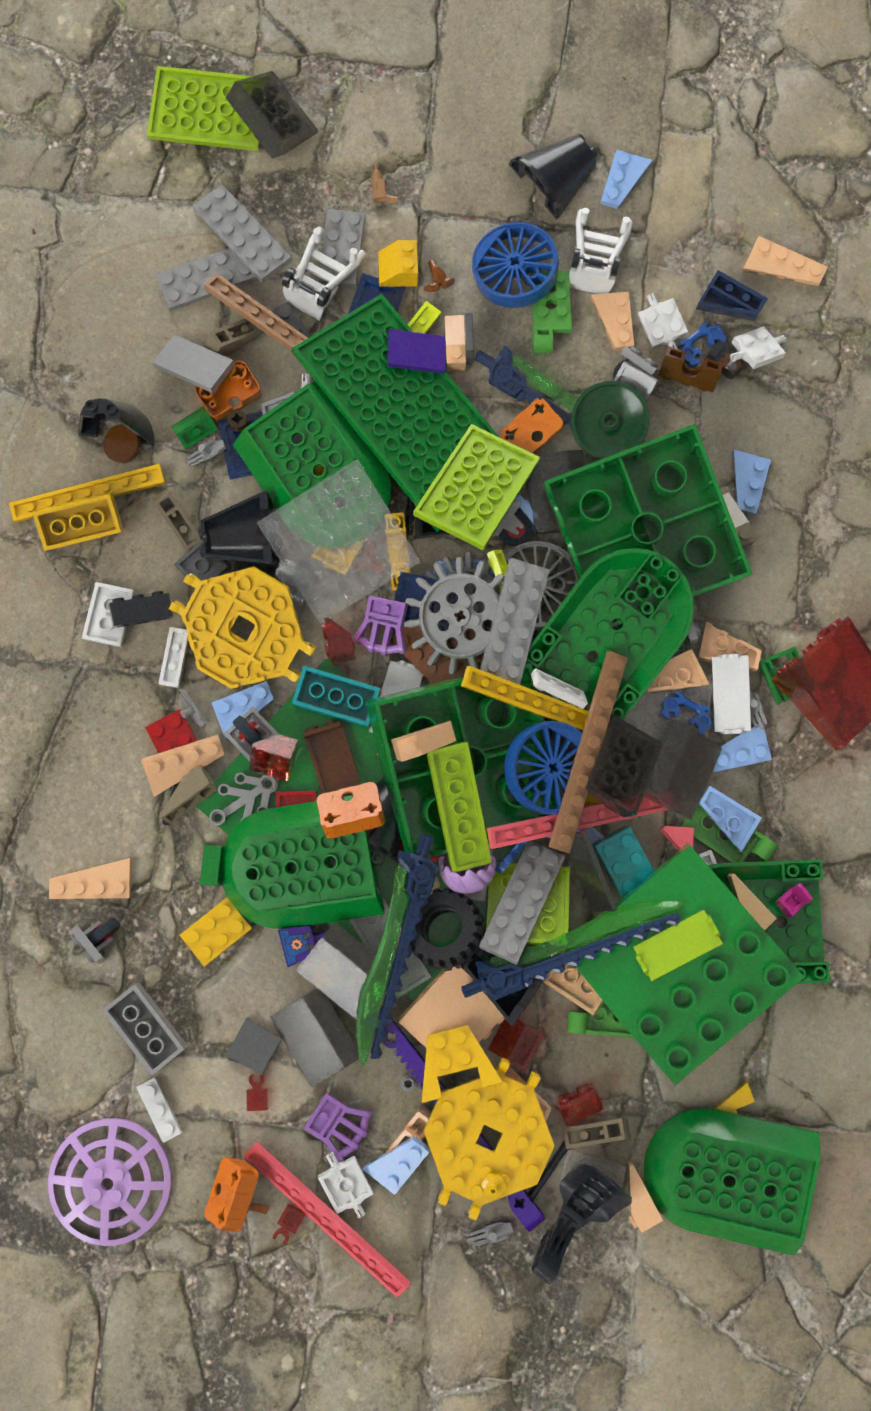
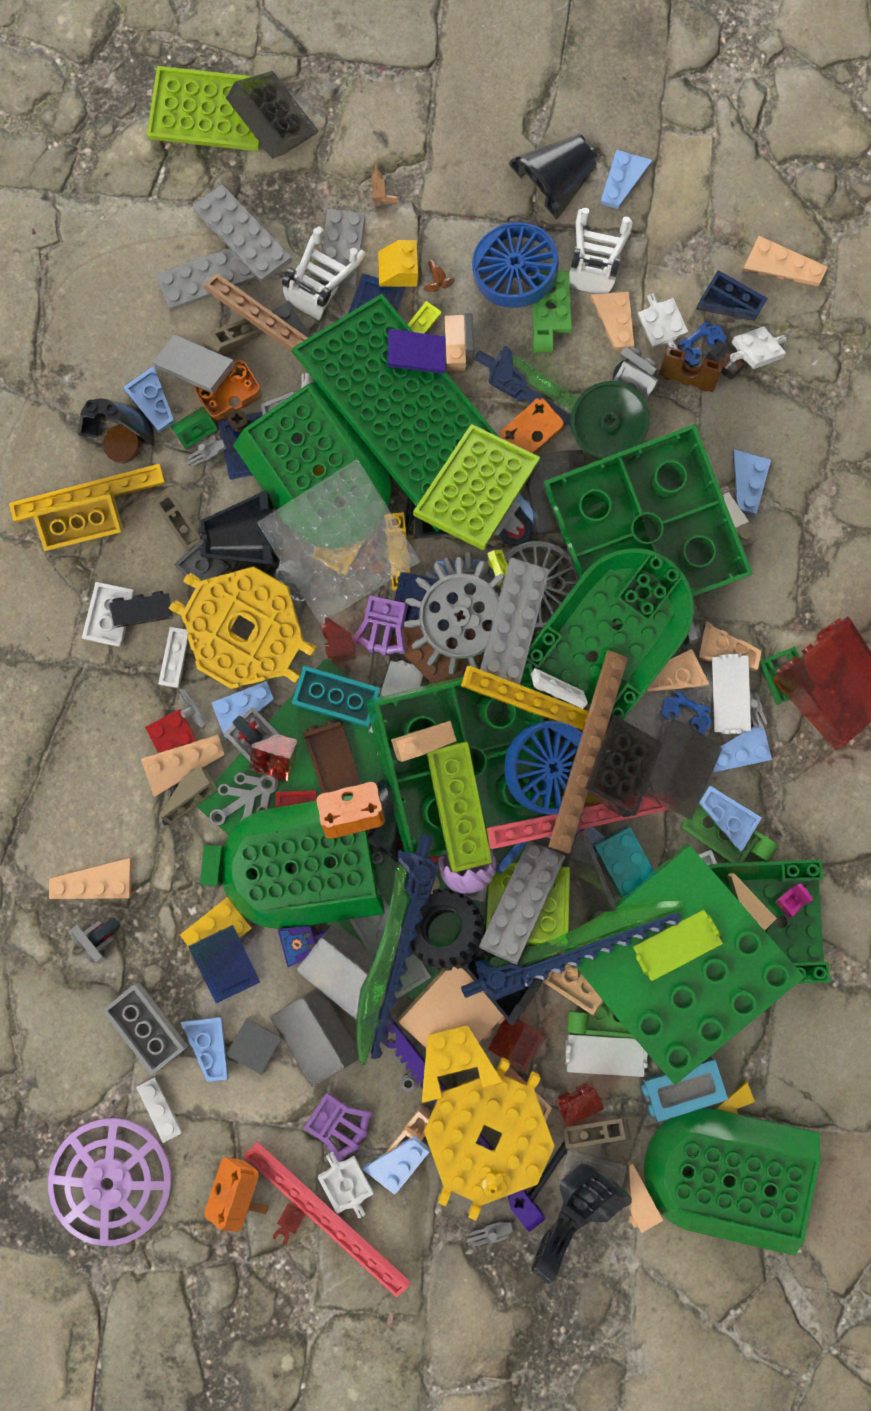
(150, 399): none -> light blue wing
(208, 1043): none -> light blue wing
(224, 964): none -> clear blue piece
(257, 1096): clear red plate -> none
(605, 1055): none -> white brick
(678, 835): coral slope -> none
(695, 1091): none -> medium azure piece

